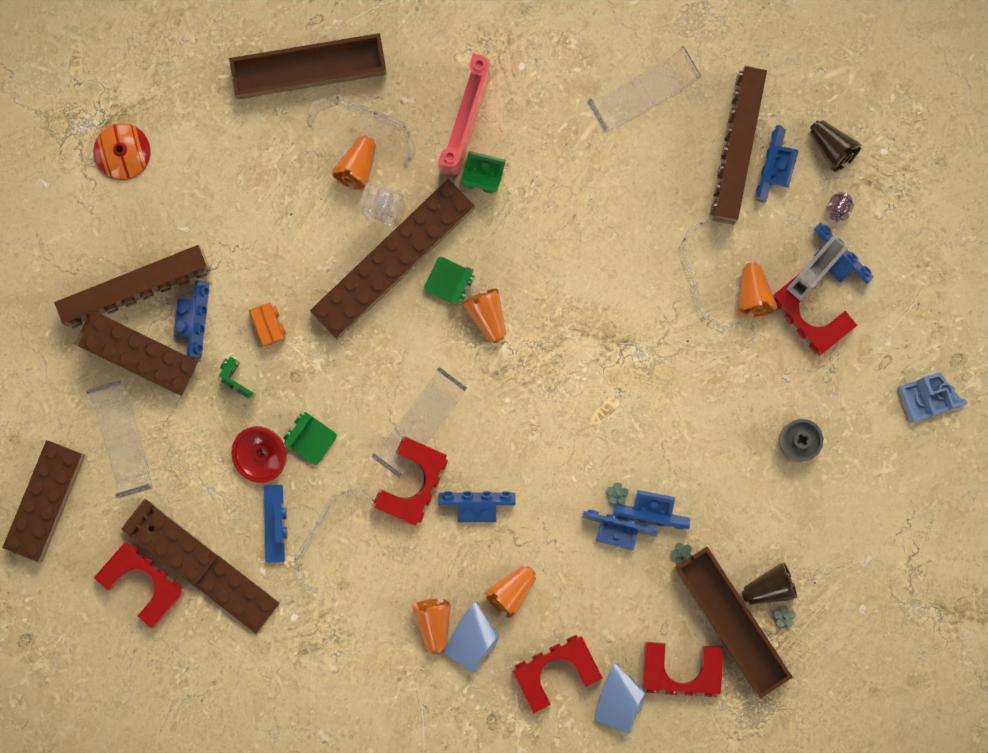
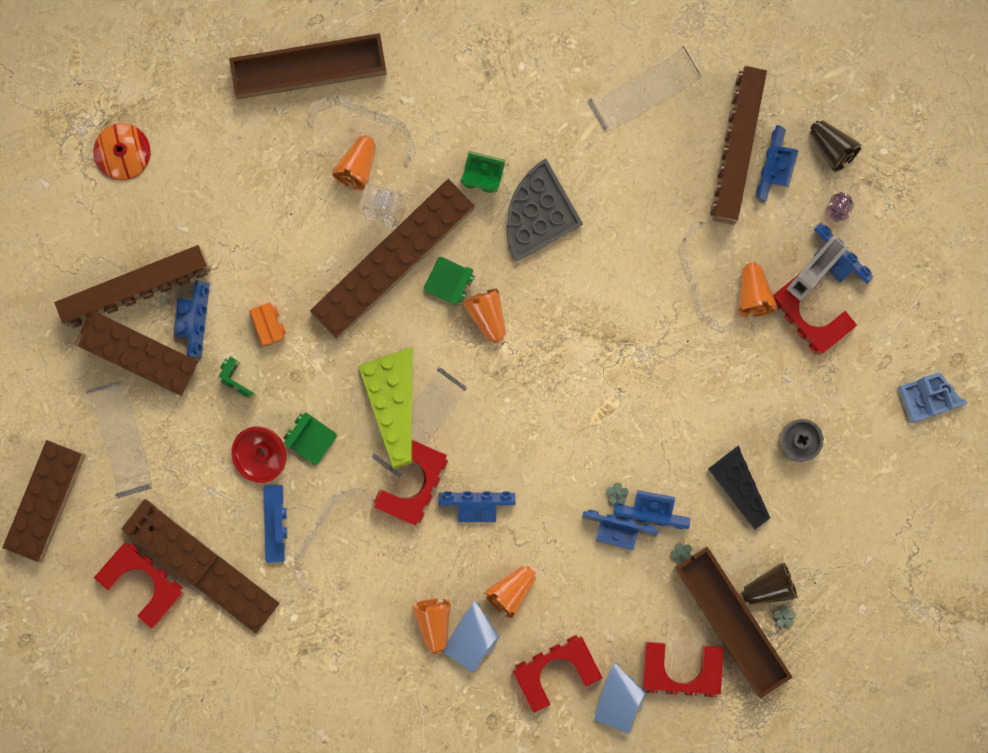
(391, 397): none -> lime wing
(453, 156): coral windscreen -> none
(539, 212): none -> dark grey plate
(737, 482): none -> black wing

